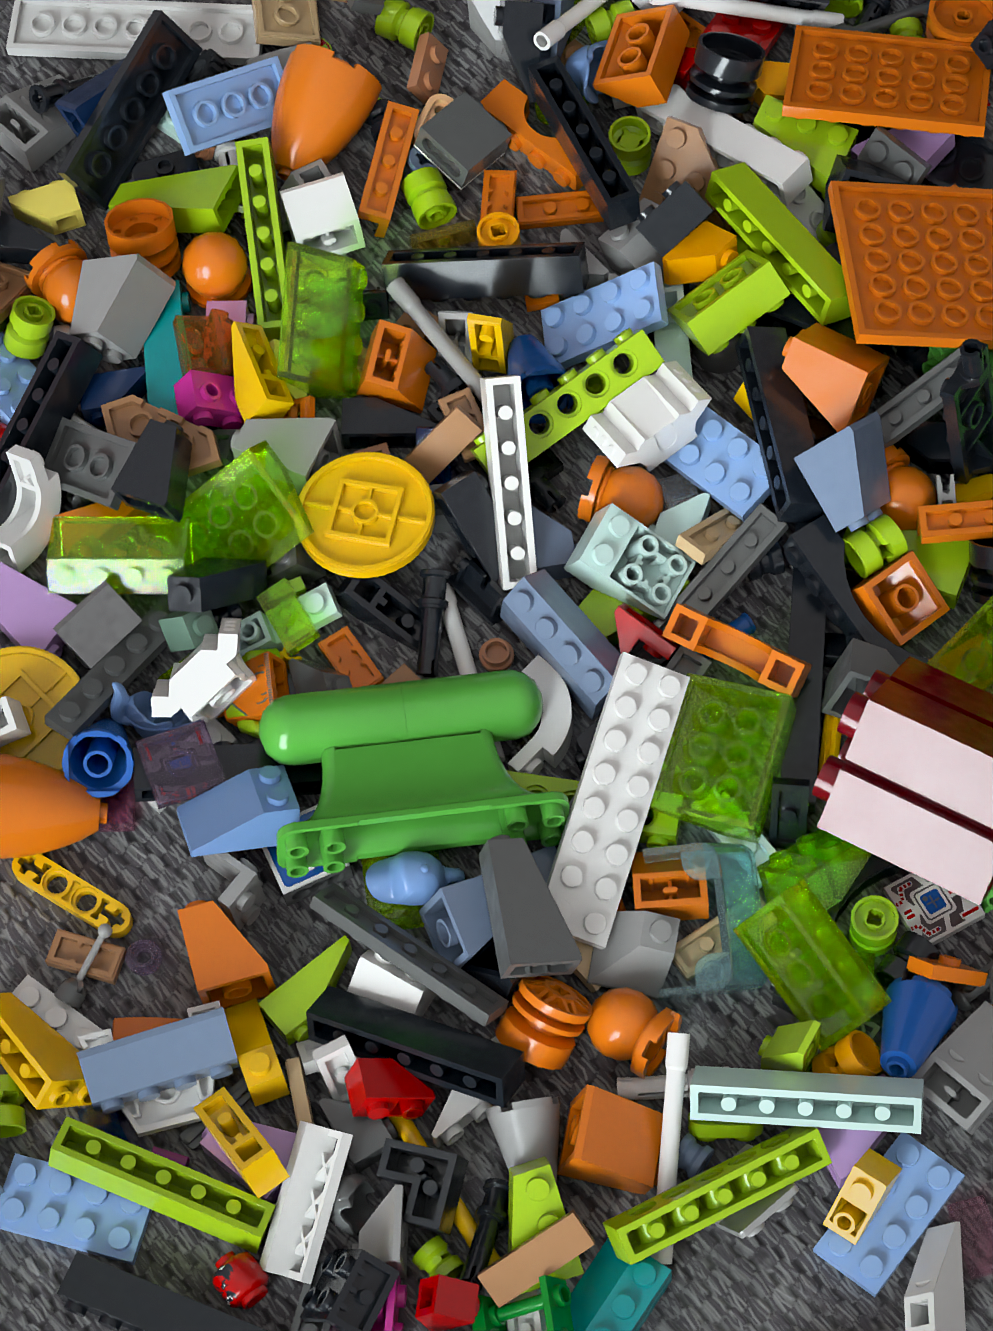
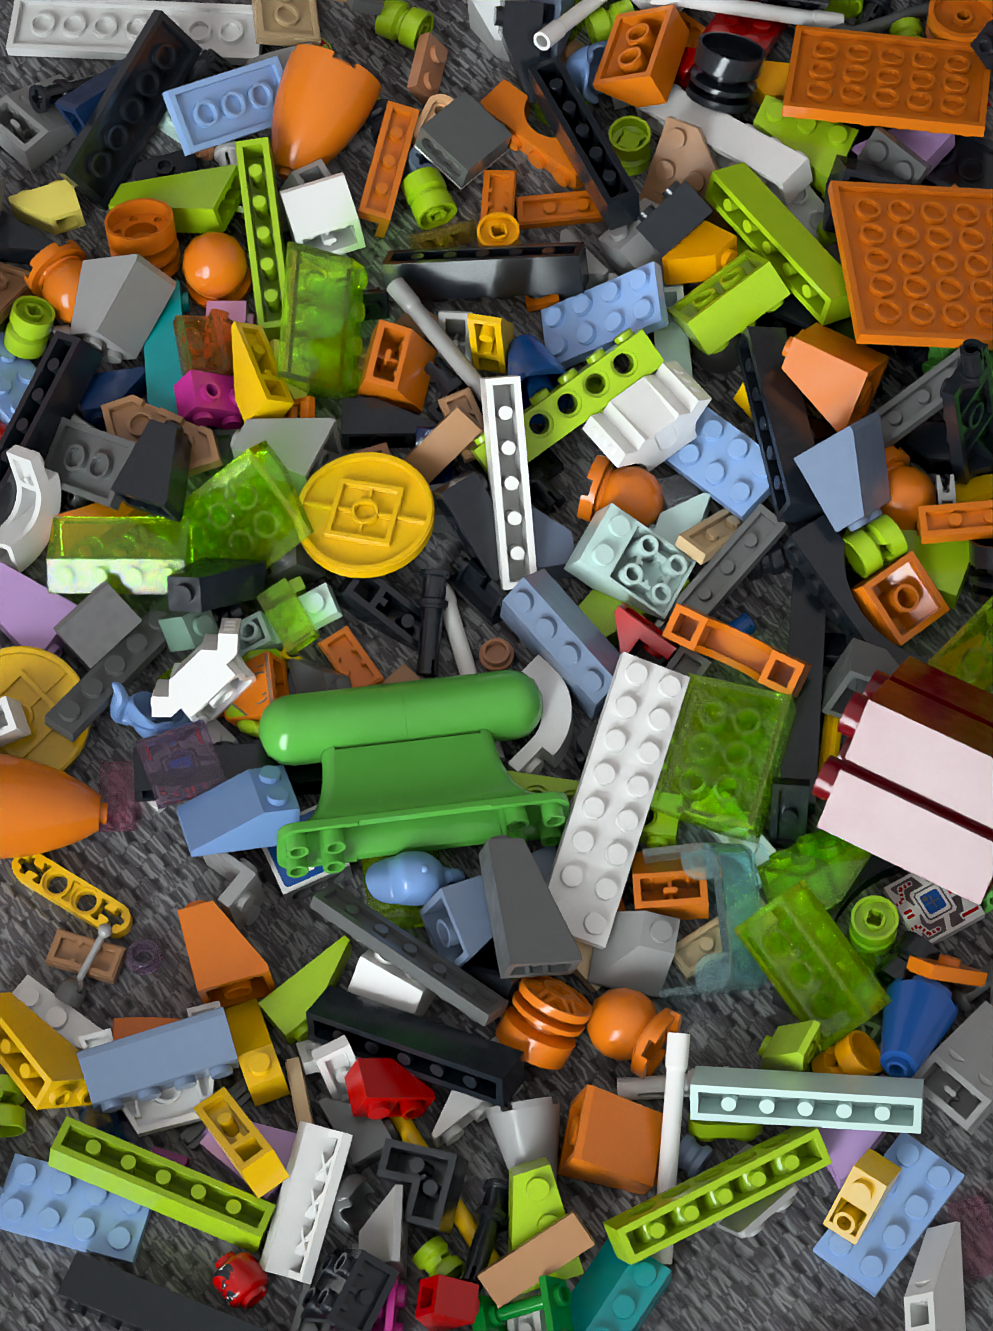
(99, 758): blue cone -> none

